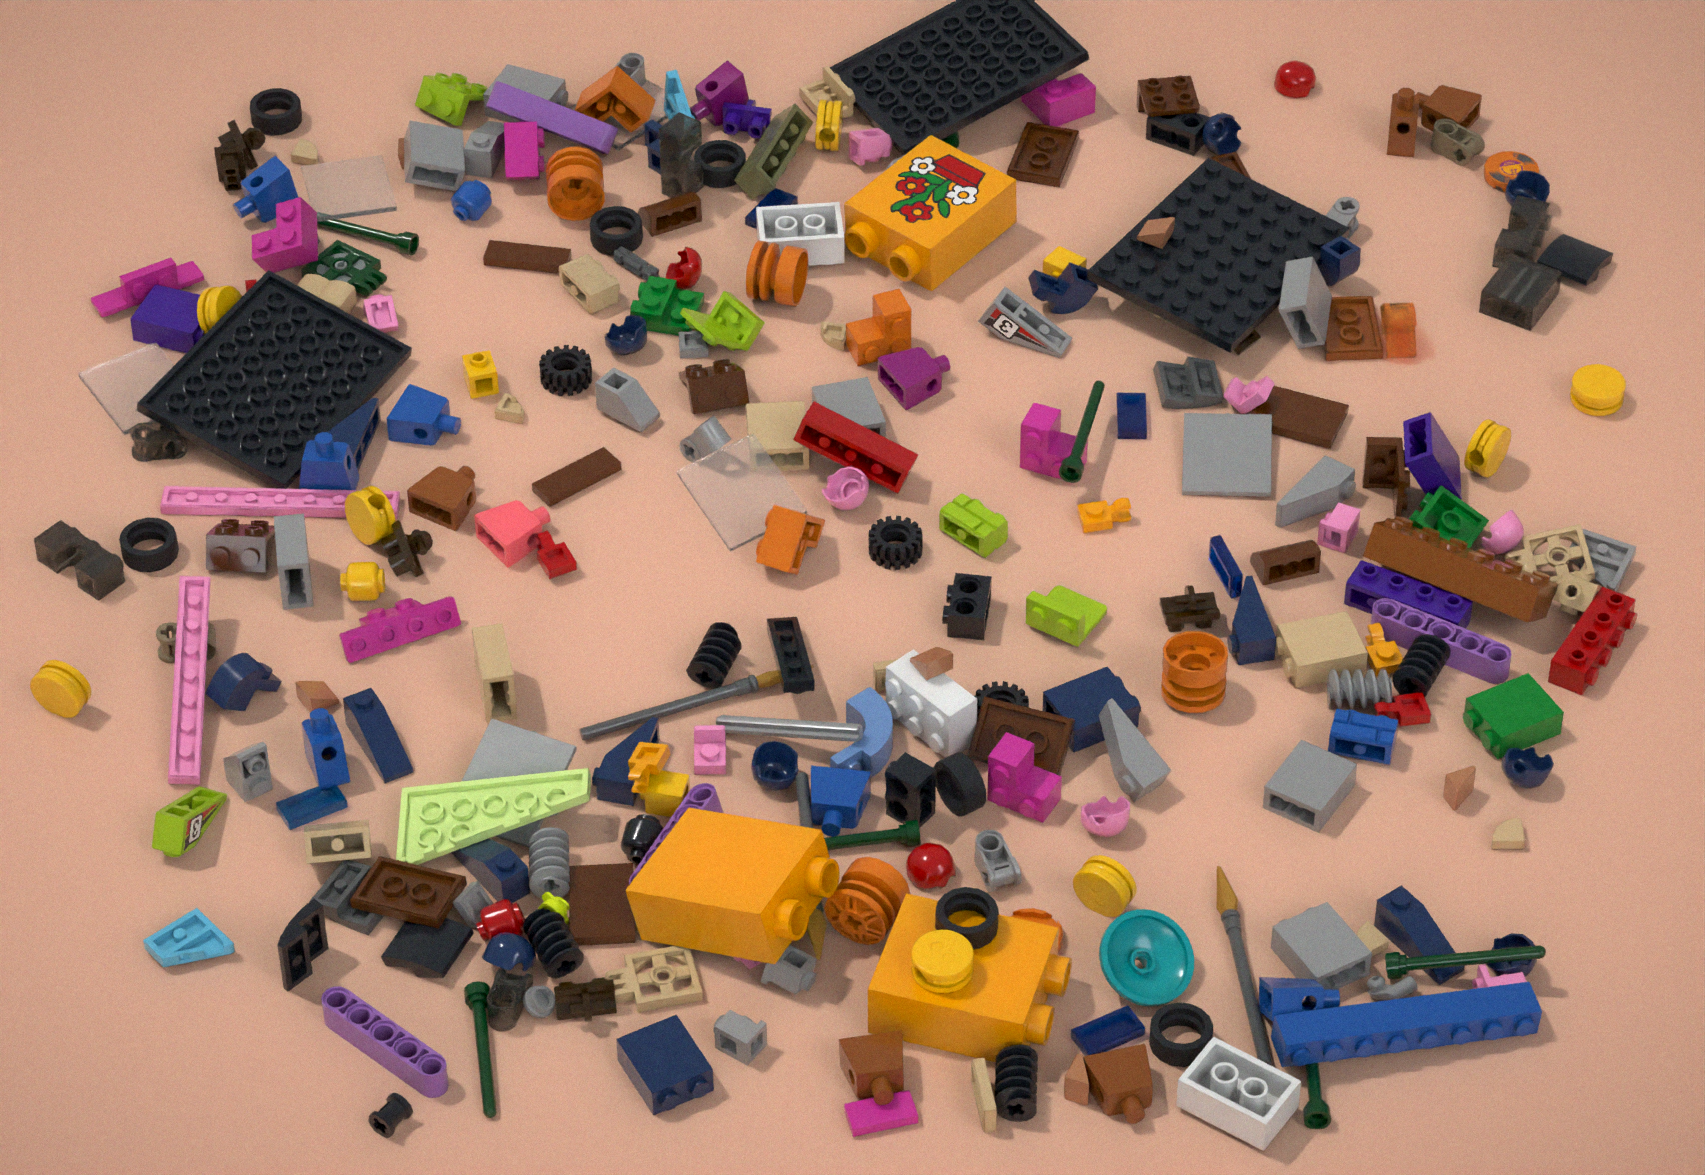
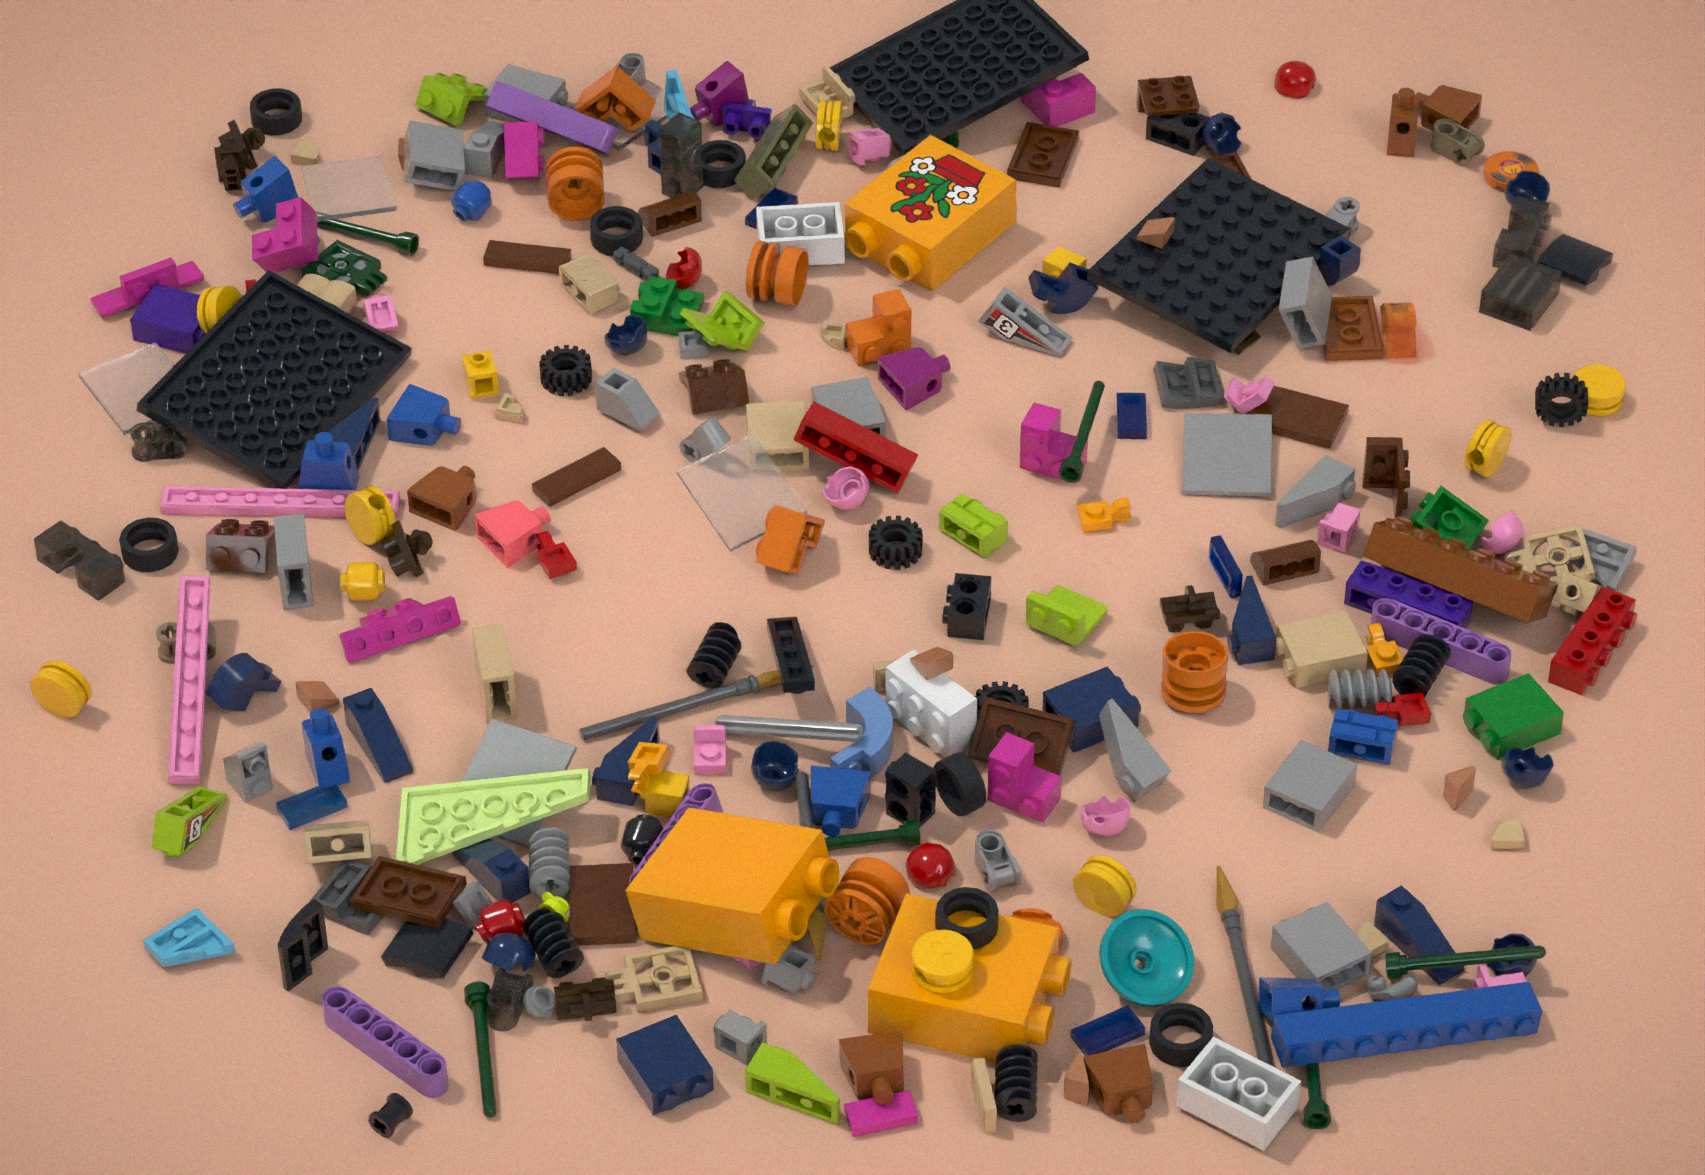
(789, 1082): none -> lime slope
(1431, 455): dark purple brick -> none
(1561, 387): none -> black tyre

